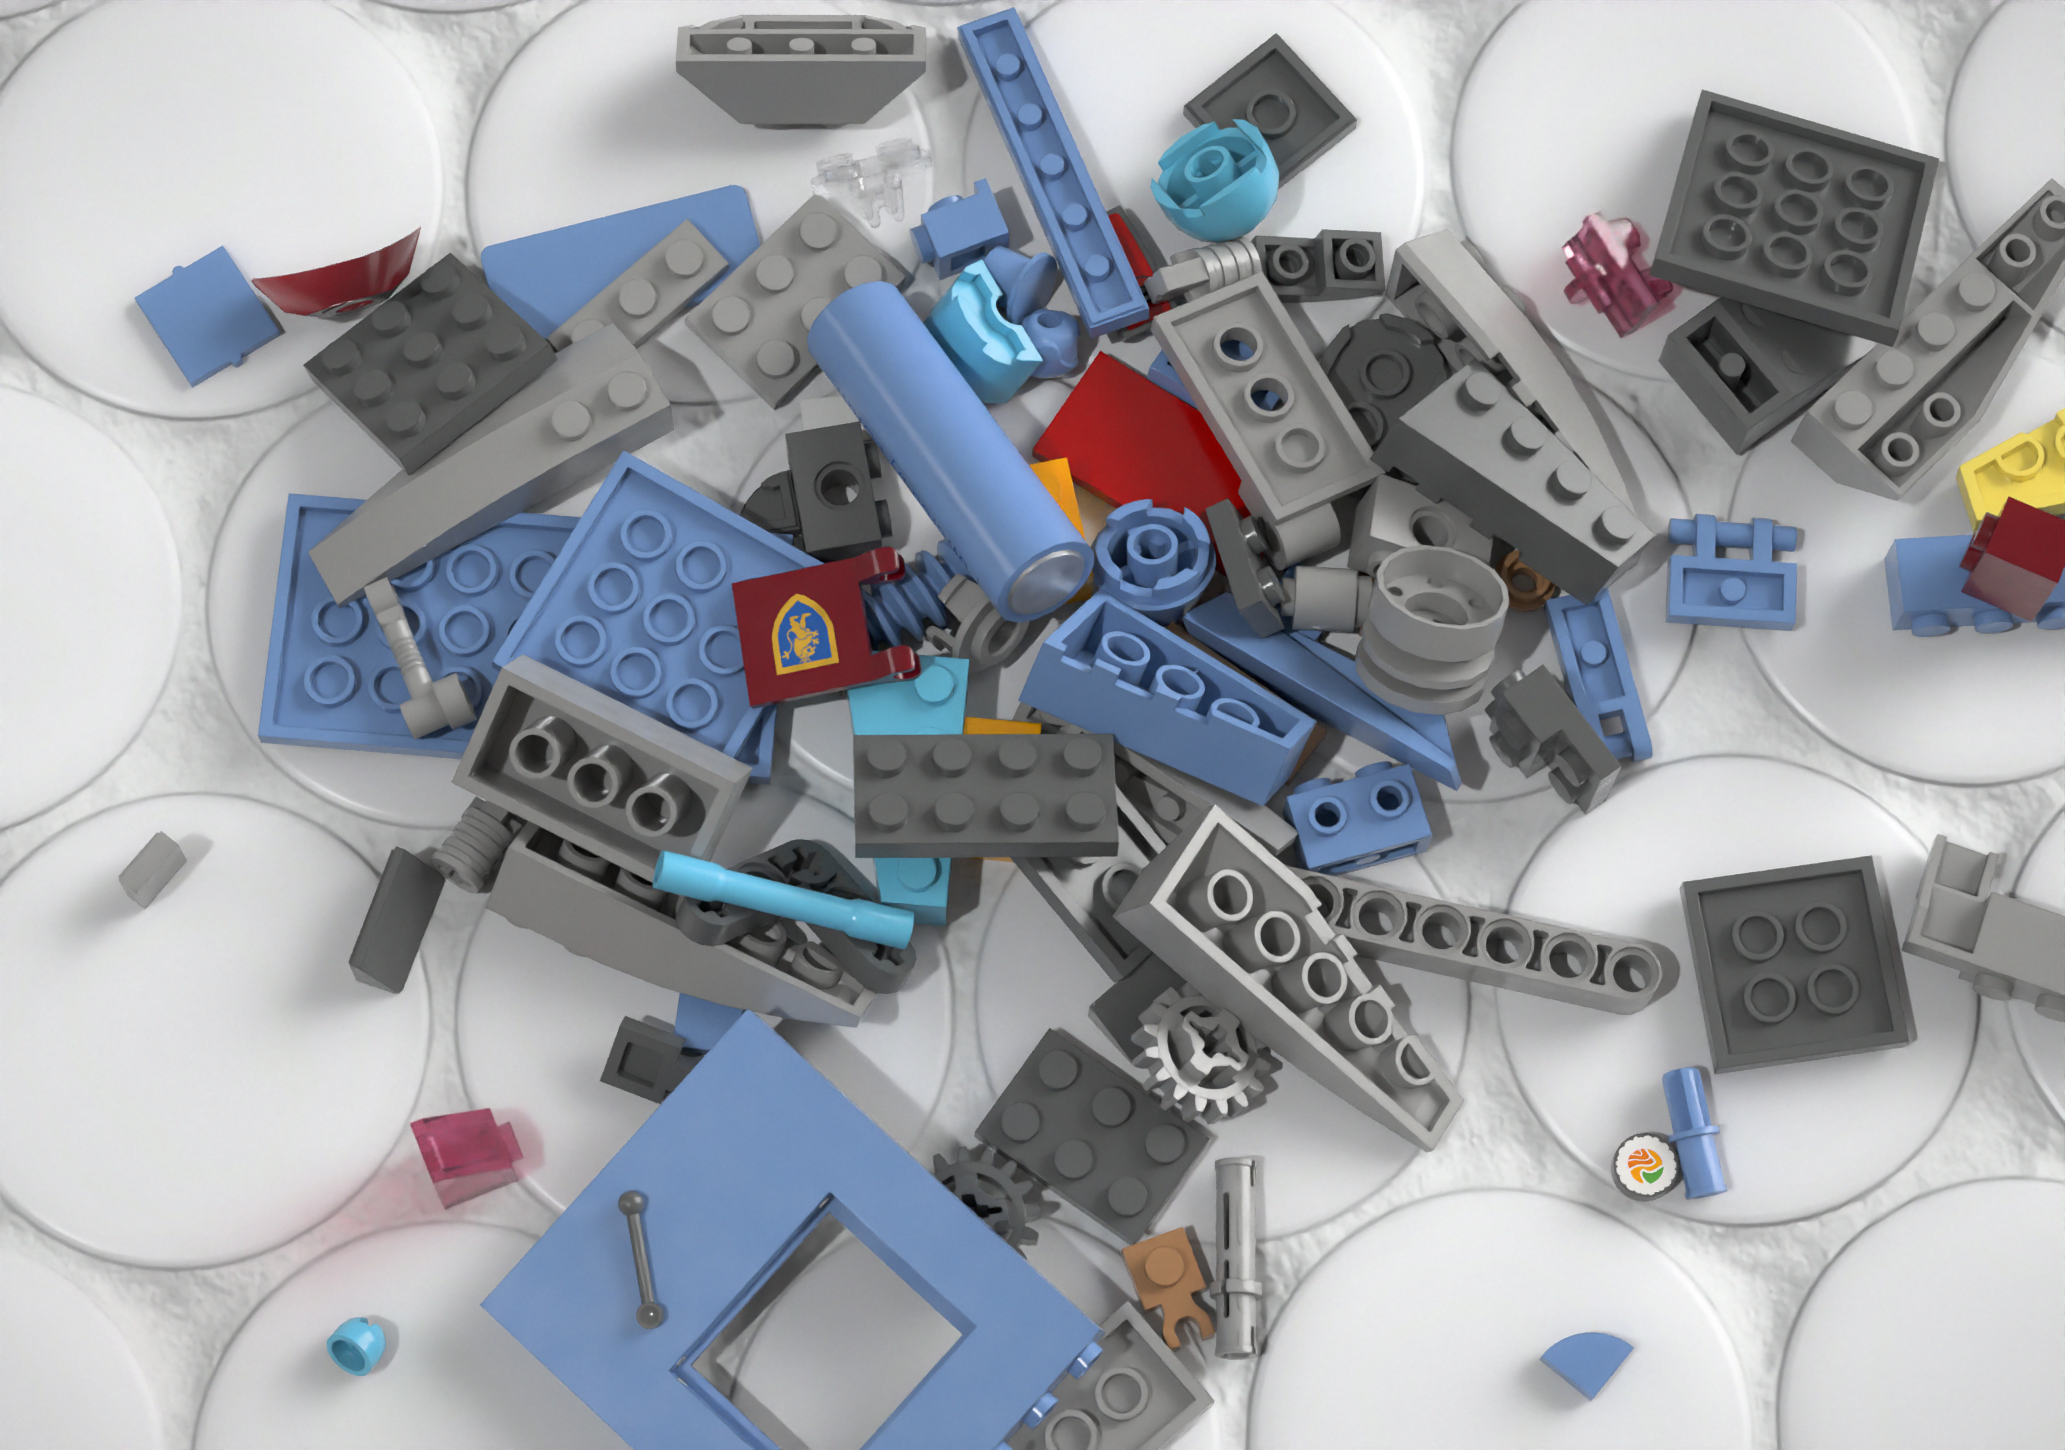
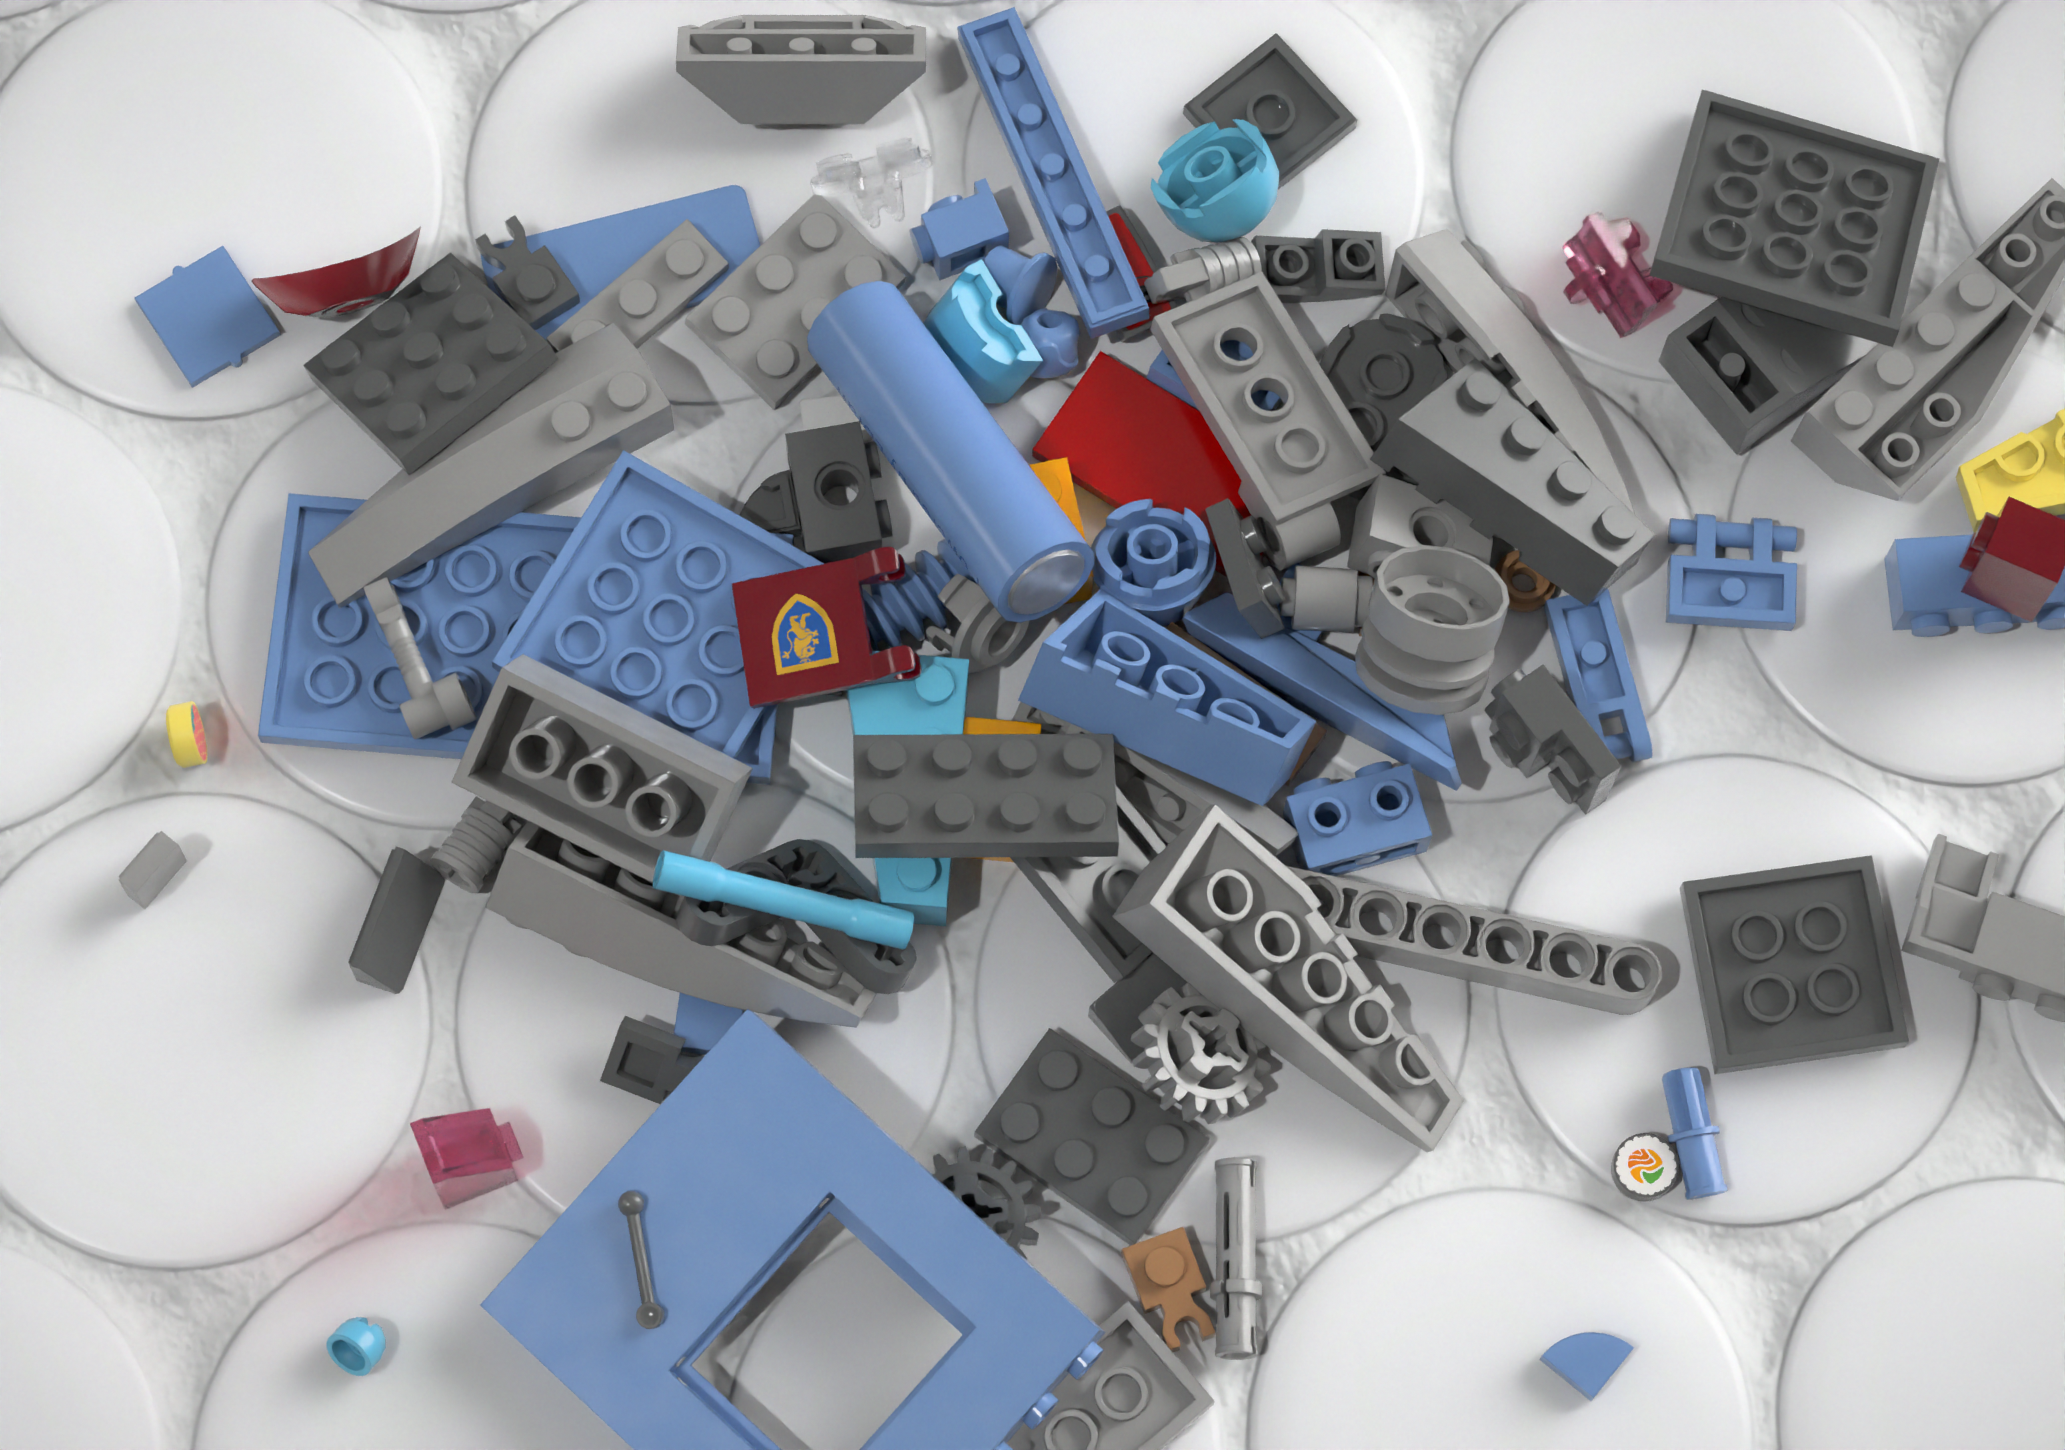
(186, 734): none -> light yellow tile
(529, 281): none -> dark grey plate

